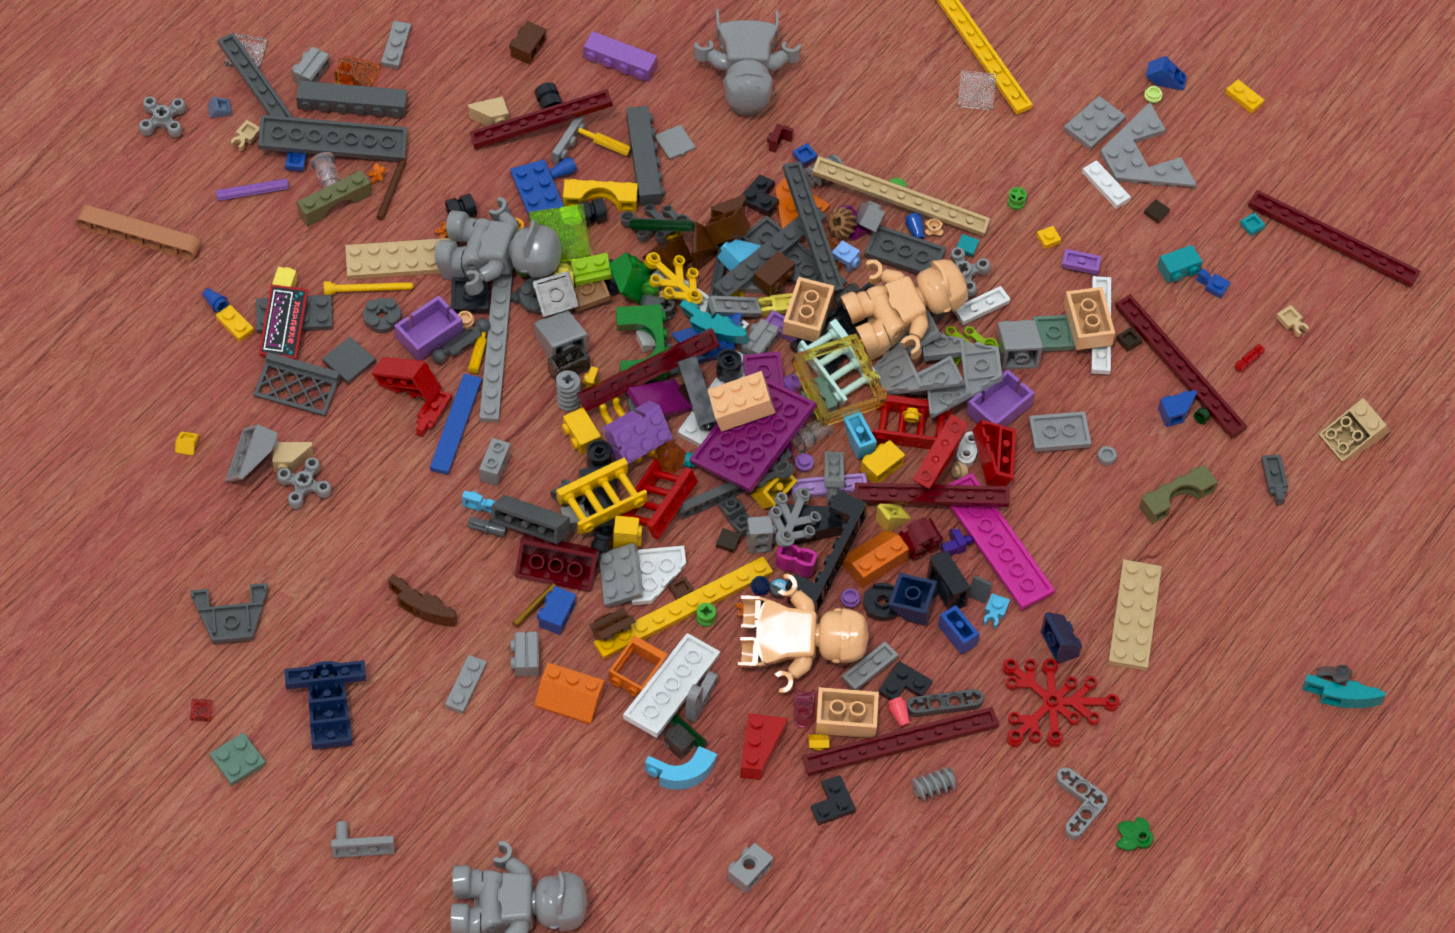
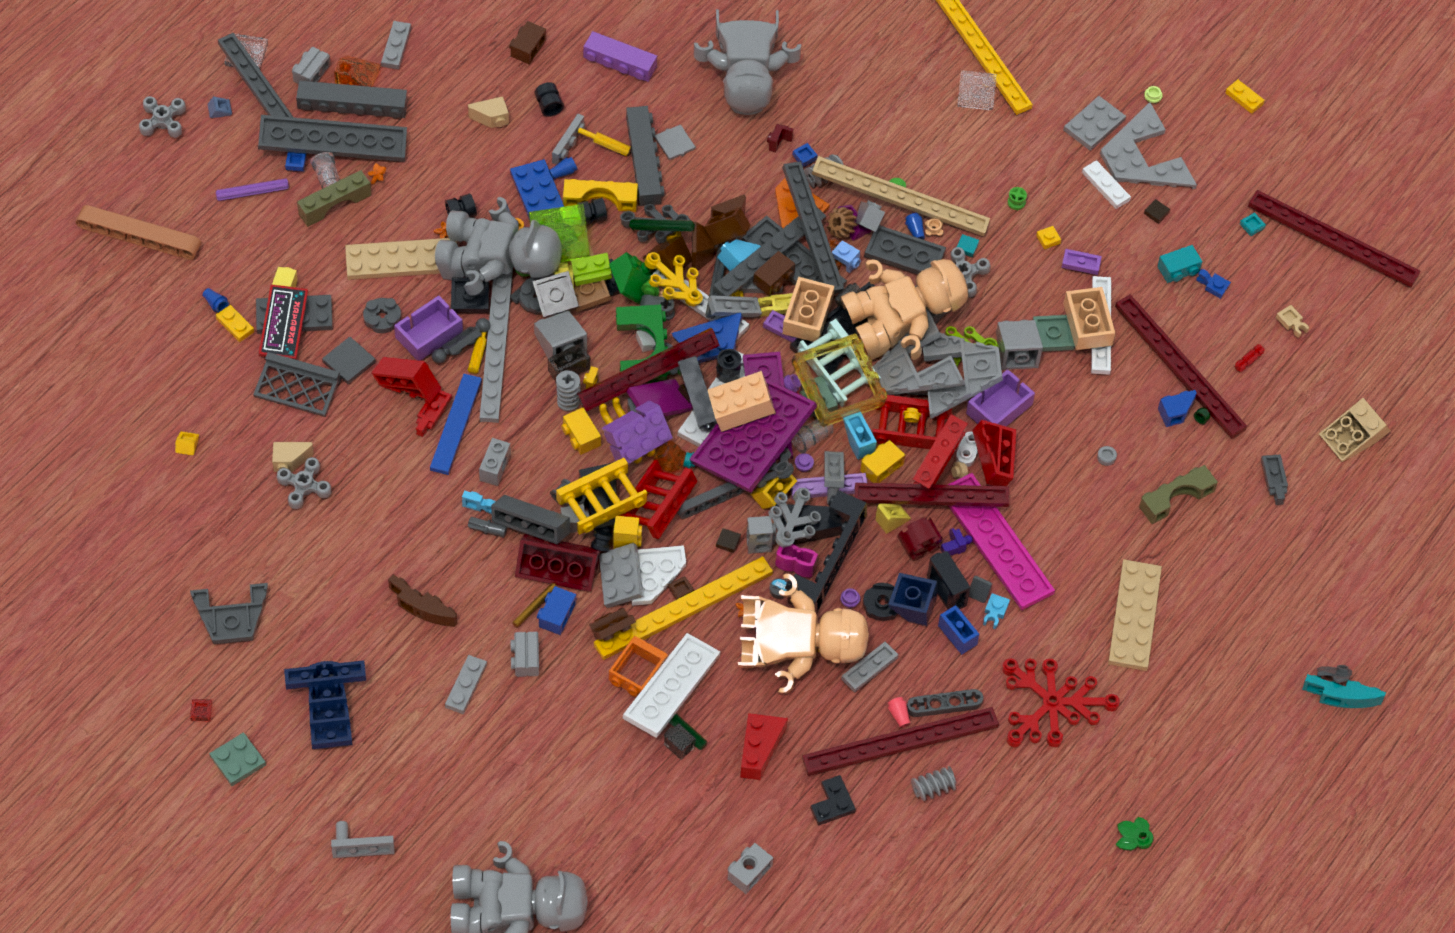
(246, 133): tan plate -> none
(252, 448): light grey slope -> none
(331, 288): yellow piece -> none
(391, 189): reddish brown bar -> none
(467, 319): light nougat plate -> none
(541, 119): dark red plate -> none
(569, 693): orange slope -> none
(598, 453): black wheel -> none
(684, 775): medium azure arch -> none
(698, 696): light grey beam -> none
(706, 619): bright green wheel -> none
(722, 326): teal slope -> none
(735, 514): dark grey slope -> none
(758, 197): black plate -> none
(760, 585): clear blue plate -> none
(761, 337): light grey brick -> none
(803, 705): clear pink piece -> none
(818, 741): yellow plate -> none
(847, 712): light nougat brick -> none
(876, 558): orange slope -> none
(904, 678): black plate -> none
(982, 305): white plate -> none
(1059, 431): light grey plate -> none
(1060, 637): dark blue slope -> none
(1088, 804): light grey beam -> none
(1129, 339): dark brown tile -> none
(1166, 74): blue slope -> none

